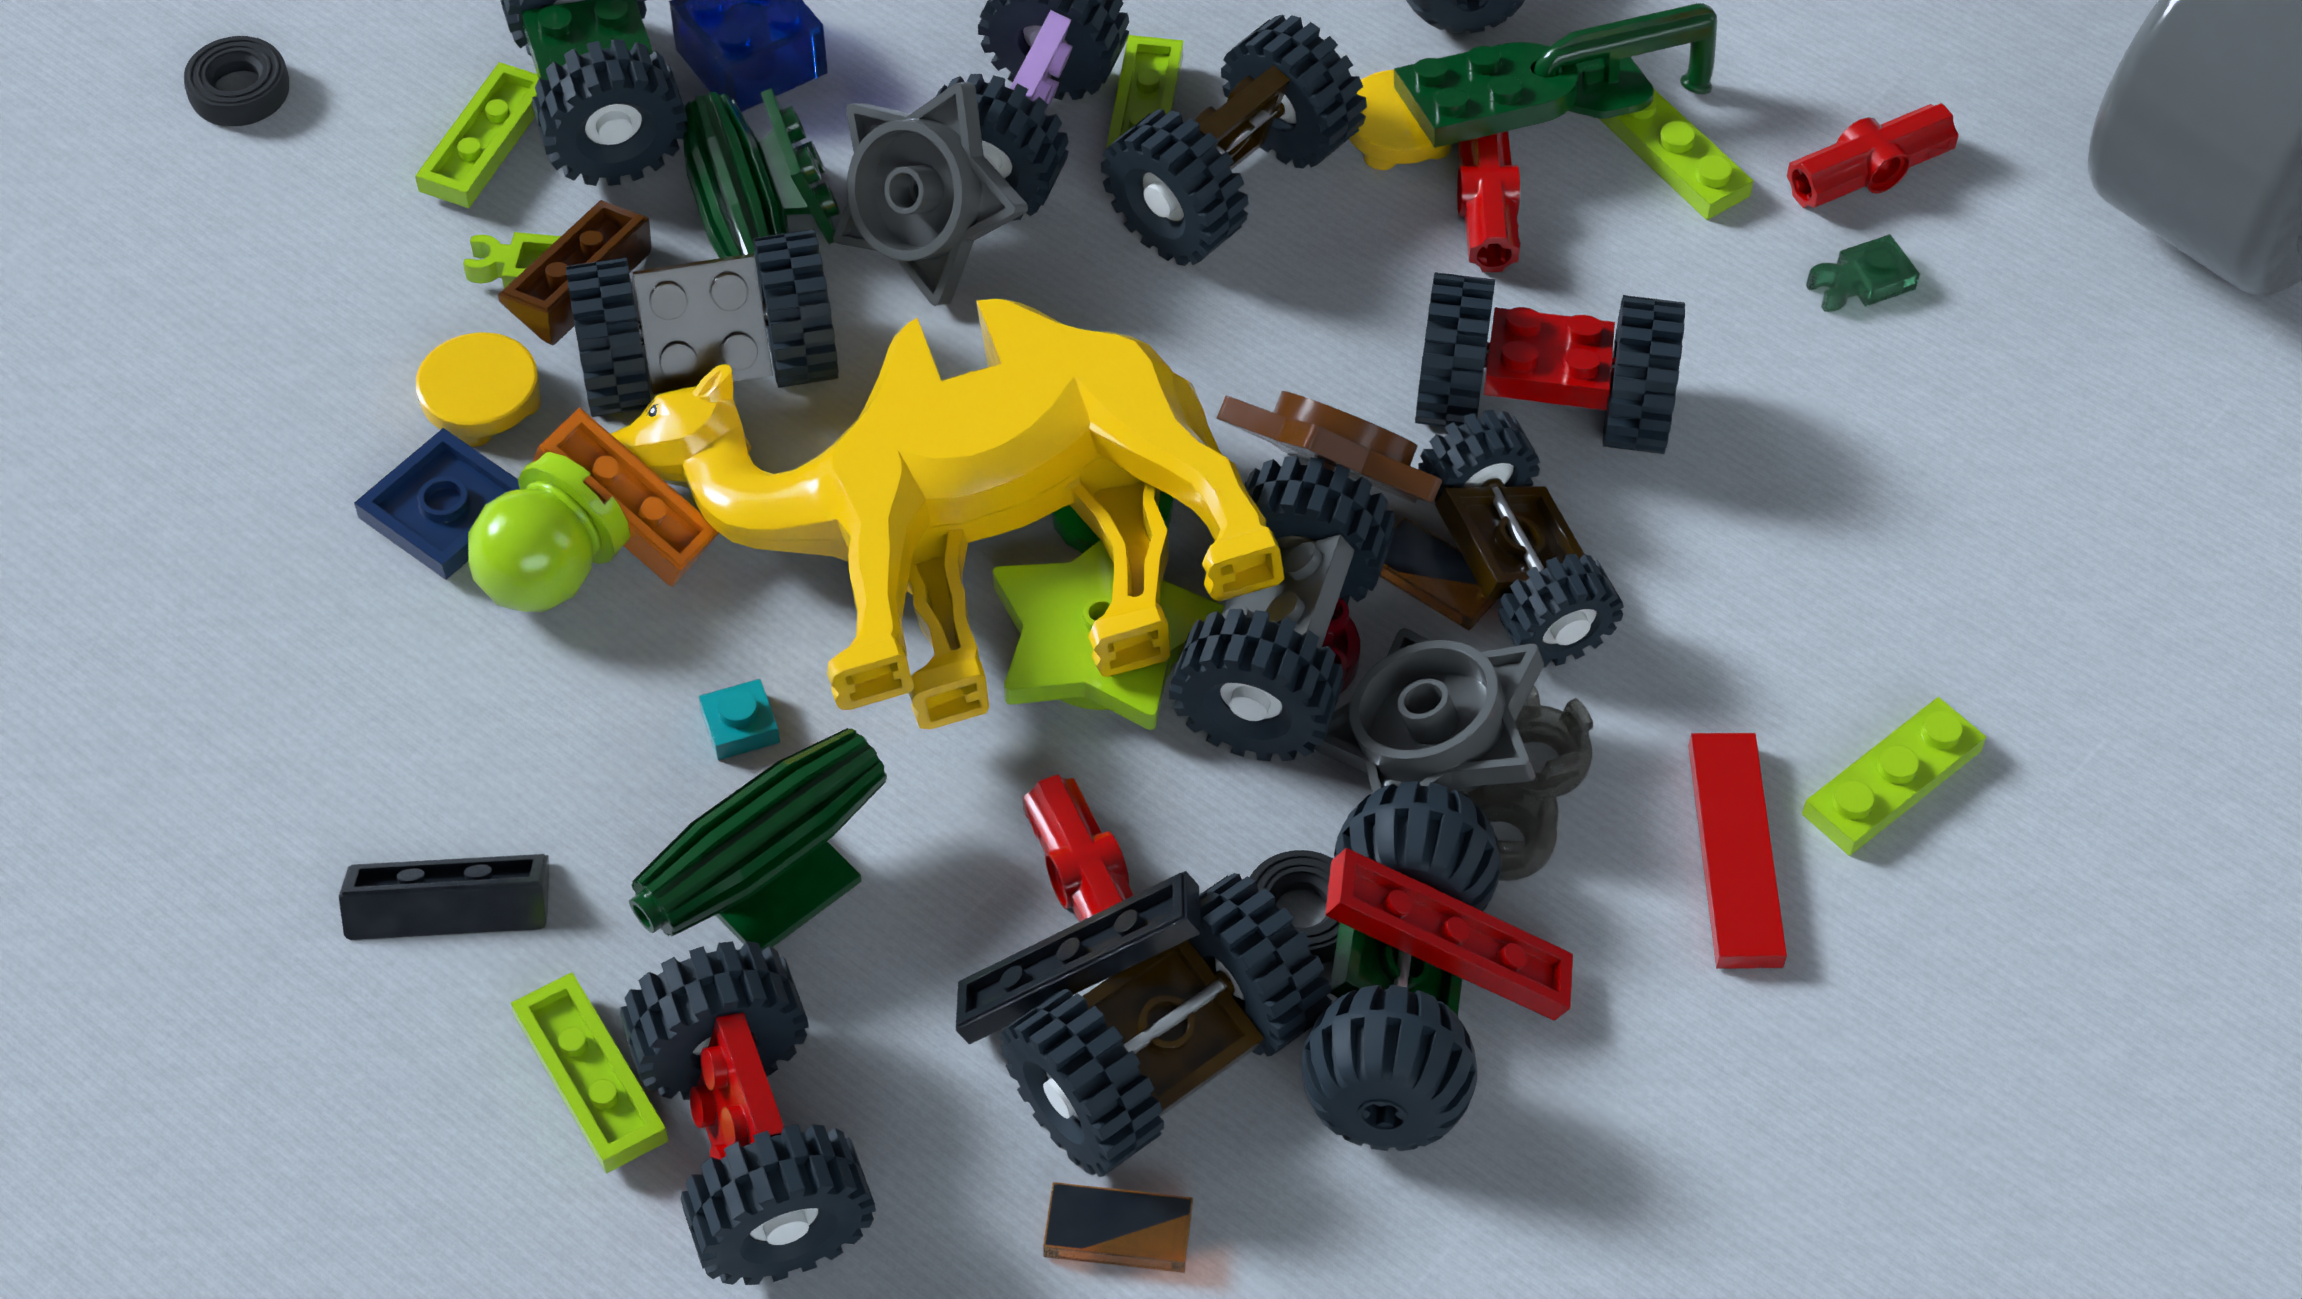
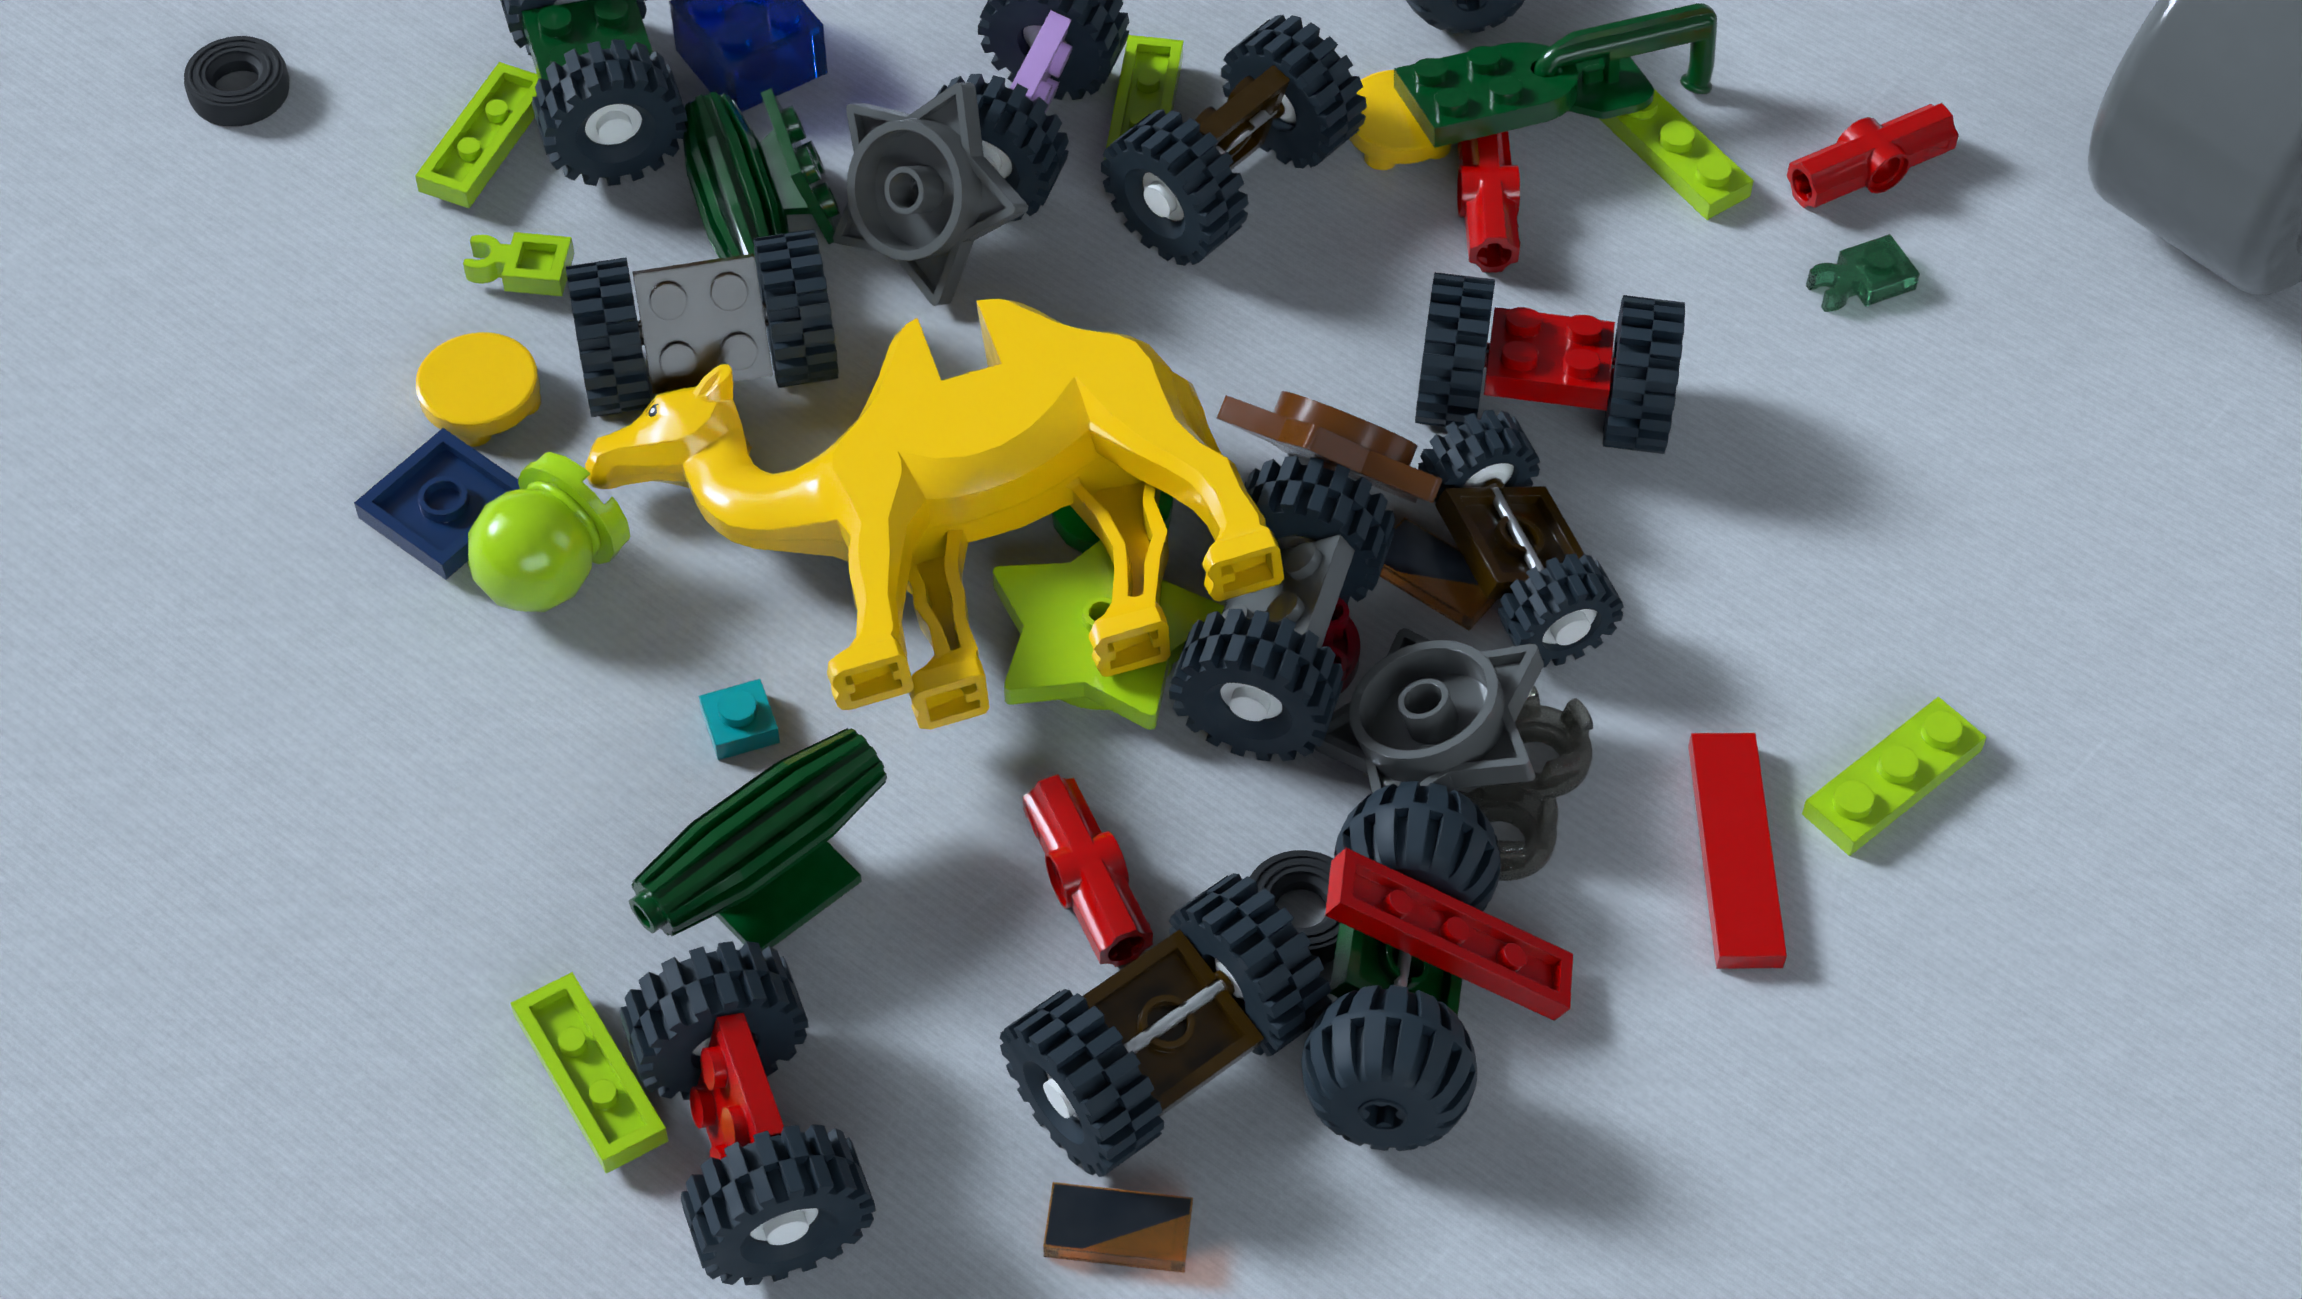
(445, 897): black slope -> none
(541, 291): reddish brown slope -> none
(662, 524): orange slope -> none
(1079, 956): black tile -> none

